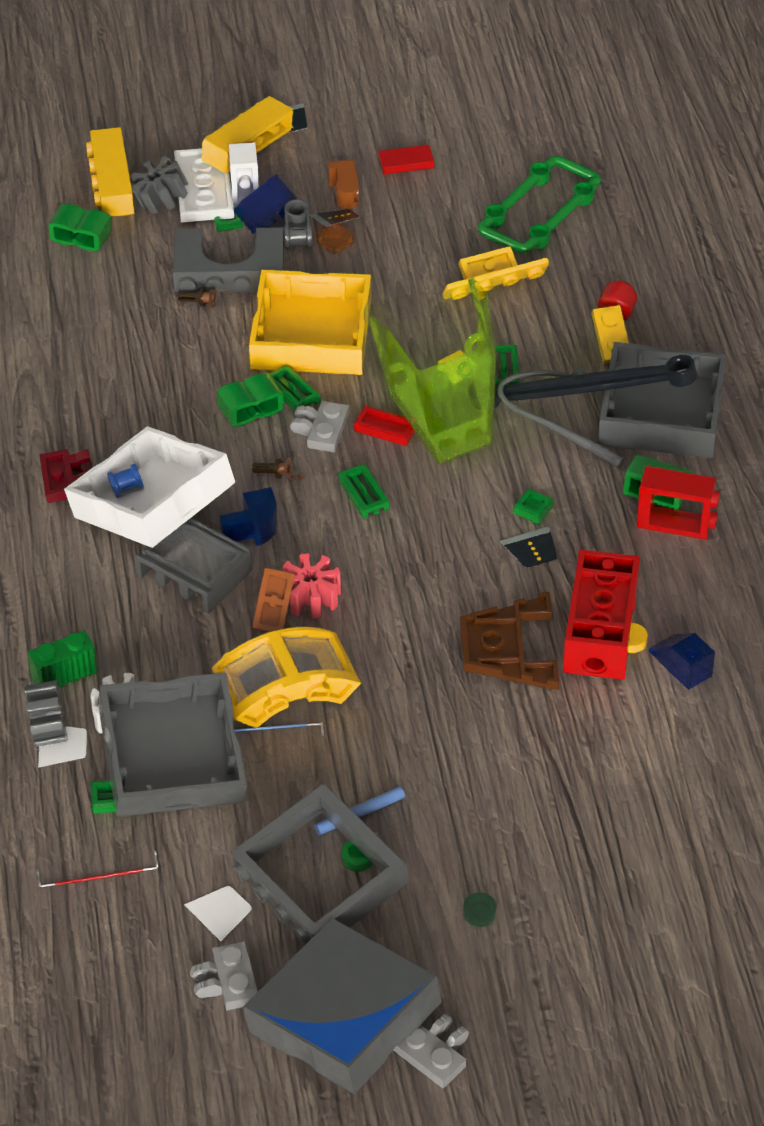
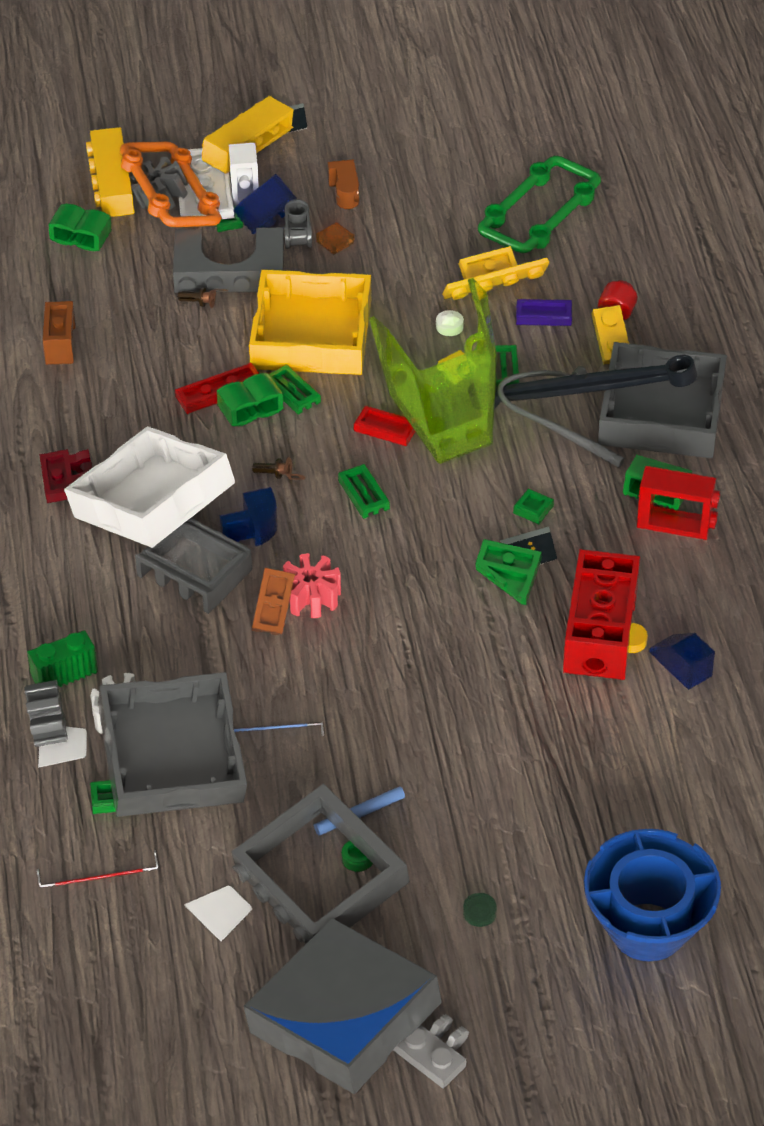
(58, 332): none -> dark orange panel
(125, 480): blue bush -> none
(159, 203): none -> orange bar
(204, 392): none -> red tile
(233, 972): light grey hinge -> none
(286, 668): yellow window -> none
(321, 427): light grey hinge -> none
(334, 217): black sticker -> none
(406, 159): red tile -> none
(449, 323): none -> tile
(495, 645): reddish brown wing -> none
(509, 568): none -> green wing
(544, 312): none -> dark purple tile
(654, 870): none -> blue cone

